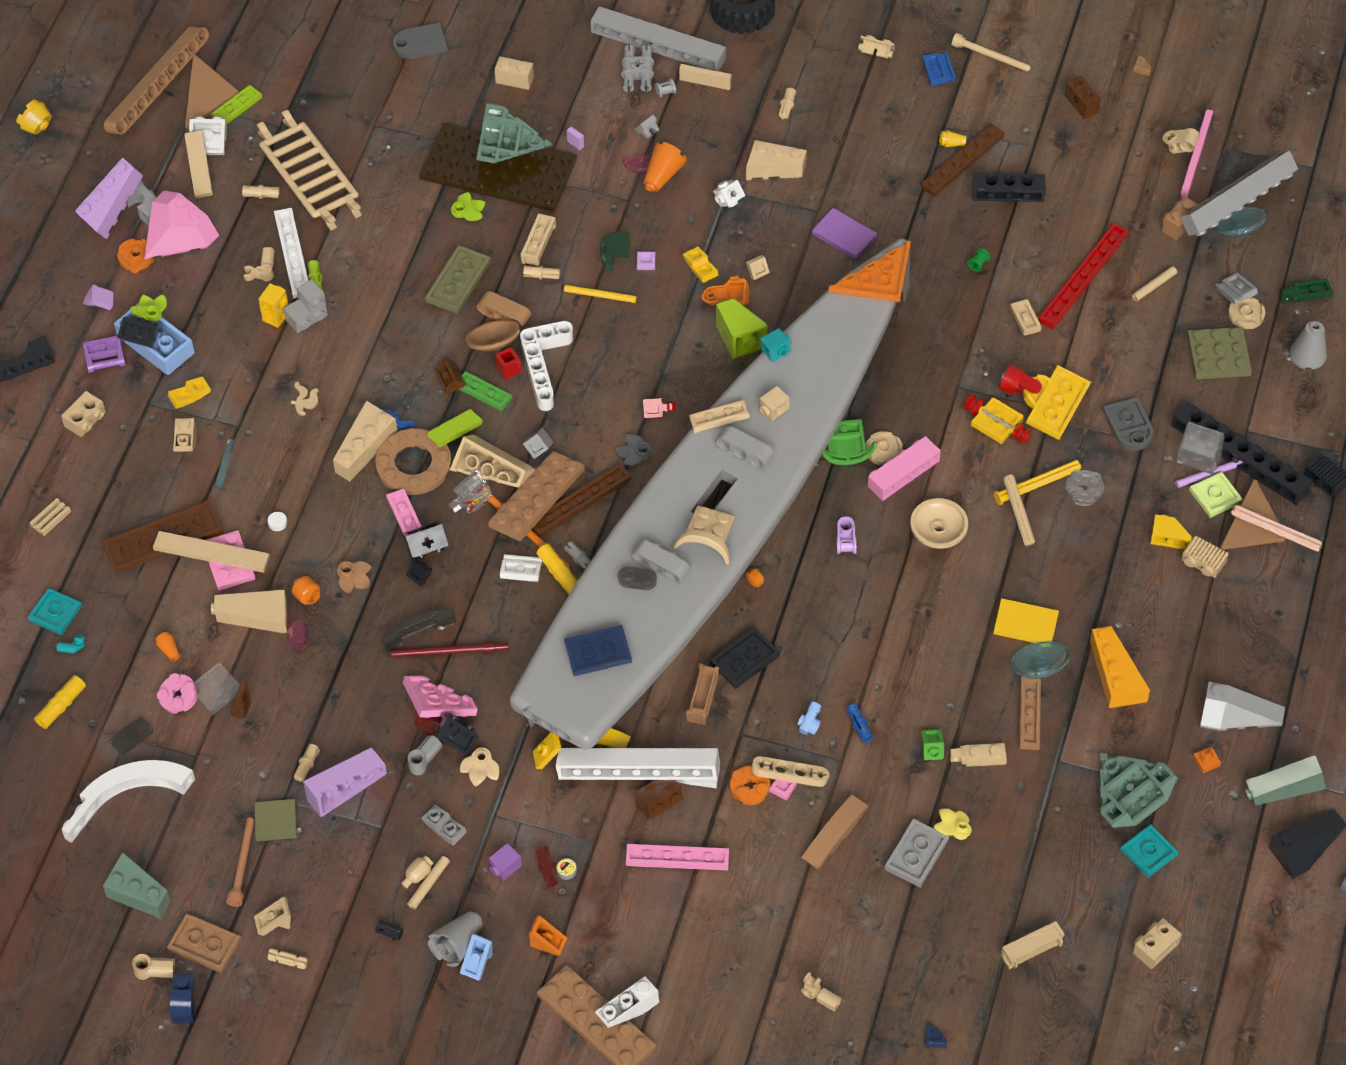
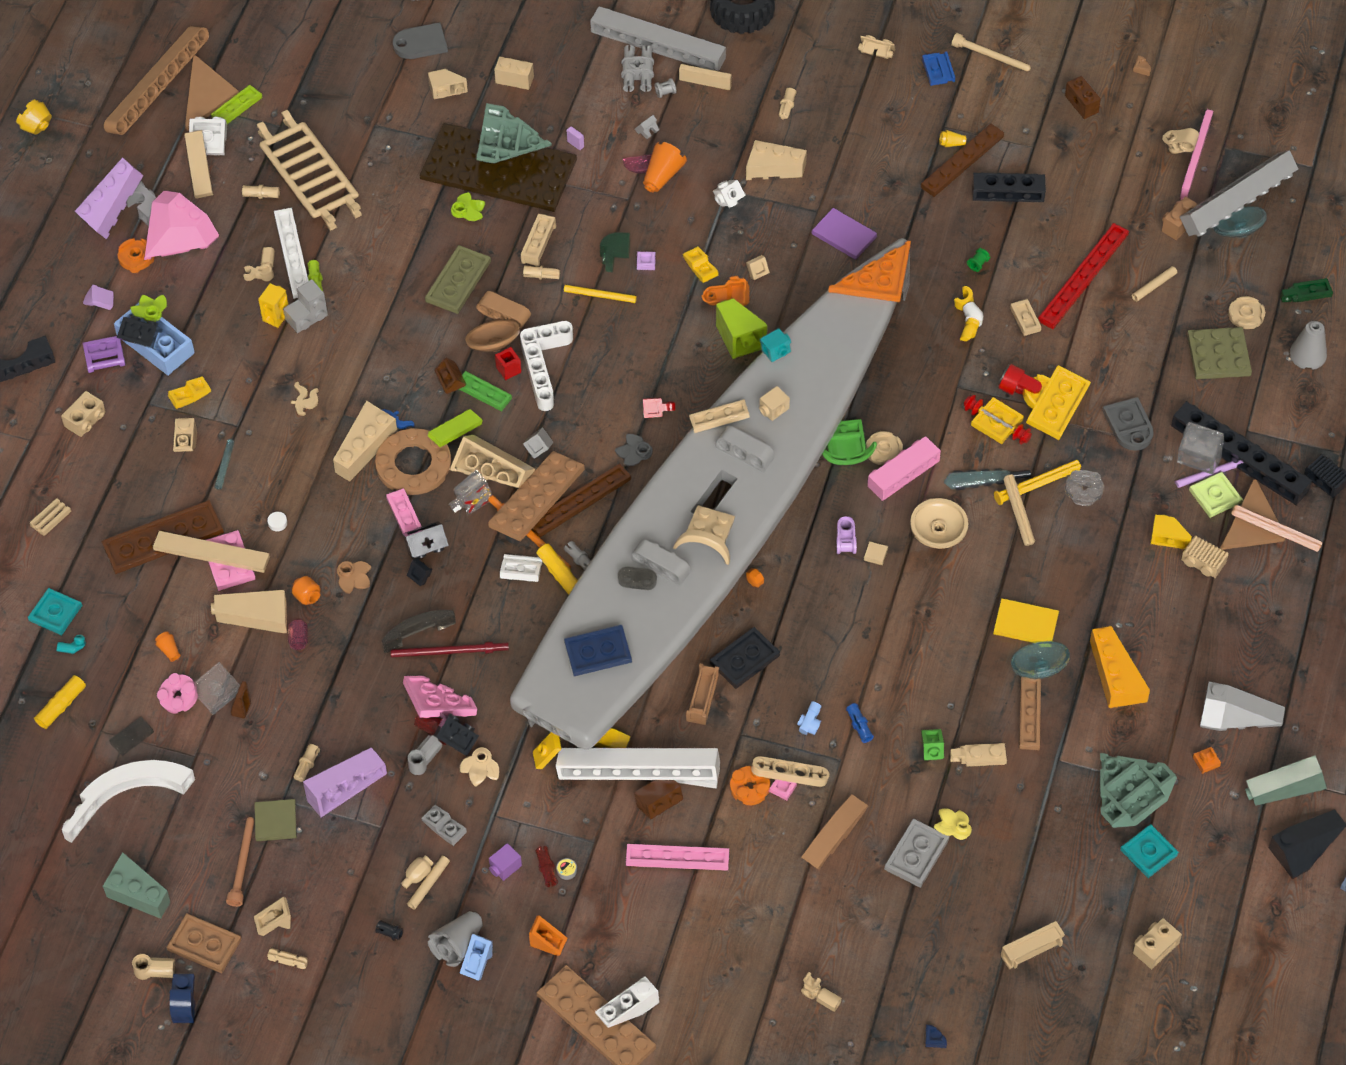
(446, 83): none -> tan slope
(875, 553): none -> tan tile
(960, 480): none -> clear light blue sword
(973, 314): none -> yellow piece
(1236, 288): light grey plate -> none

